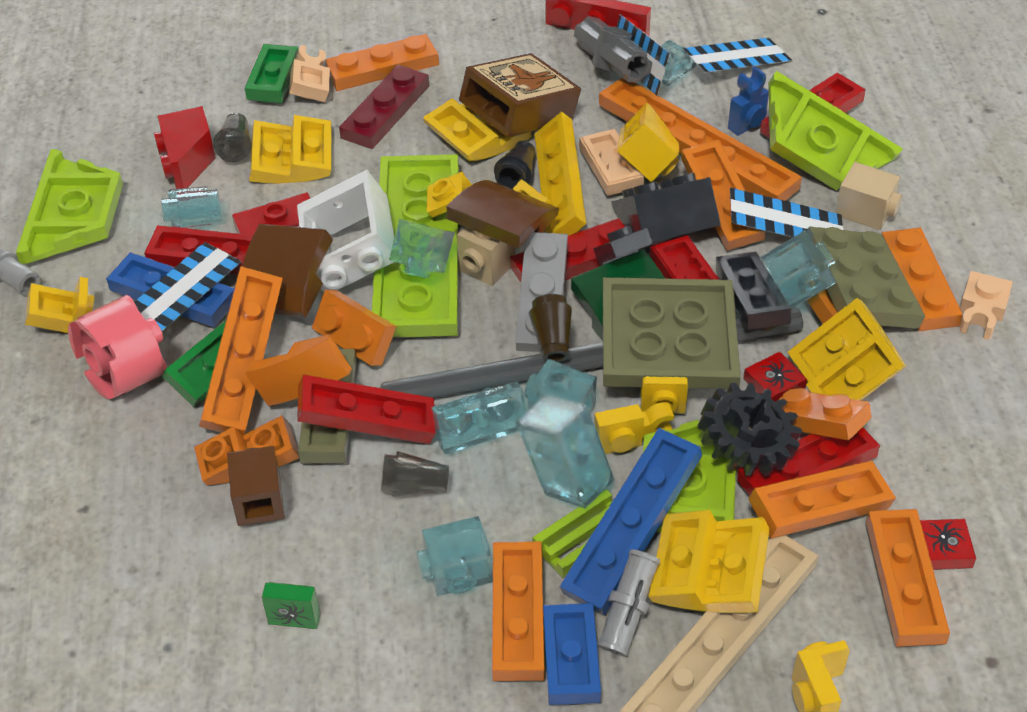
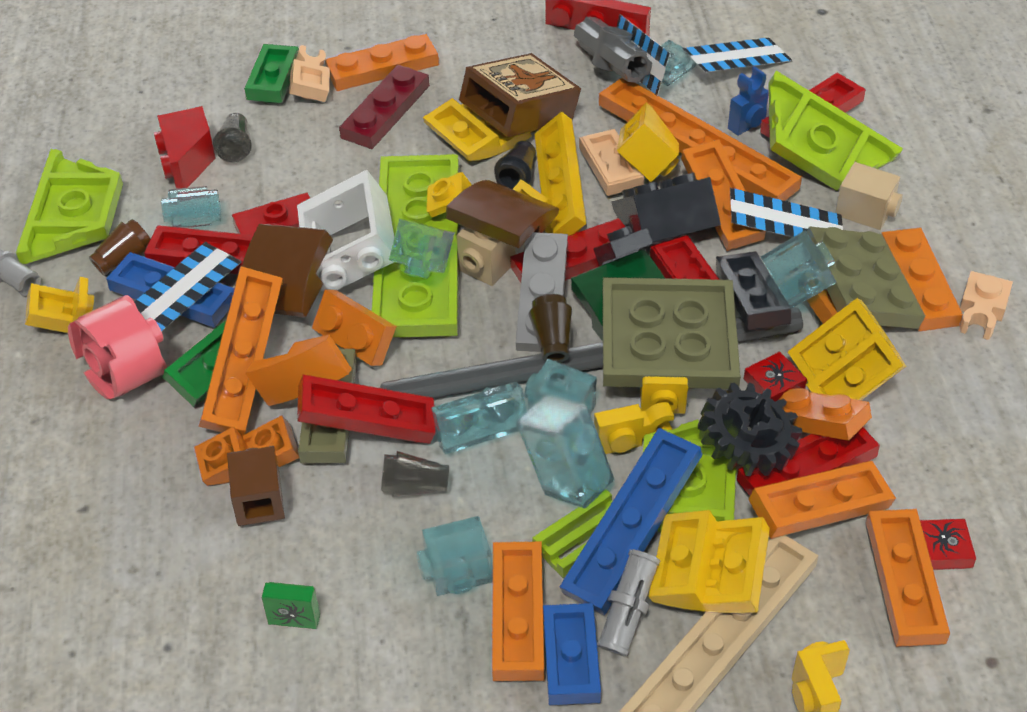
(122, 241): none -> reddish brown cone
(290, 152): yellow slope -> none

